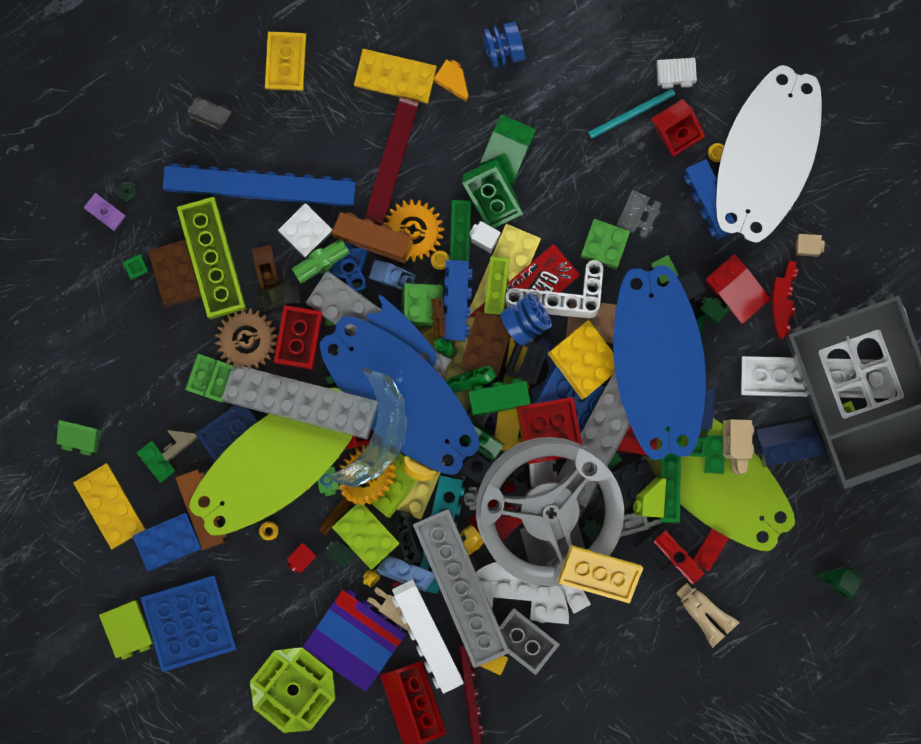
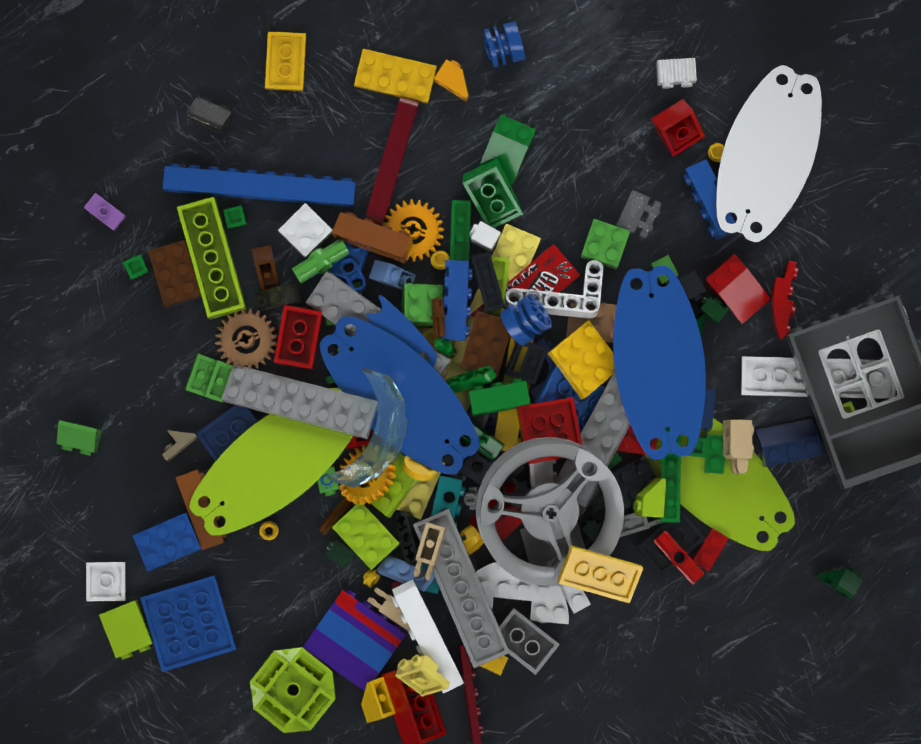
(106, 581): none -> white plate
(109, 506): yellow plate -> none
(131, 191): clear green plate -> none
(156, 462): green plate -> none
(234, 217): none -> green plate
(300, 558): red brick -> none
(377, 701): none -> yellow slope
(422, 675): none -> light yellow plate
(430, 548): none -> tan hinge
(488, 282): none -> black plate
(632, 113): teal piece -> none
(697, 605): tan piece -> none
(809, 245): tan brick -> none

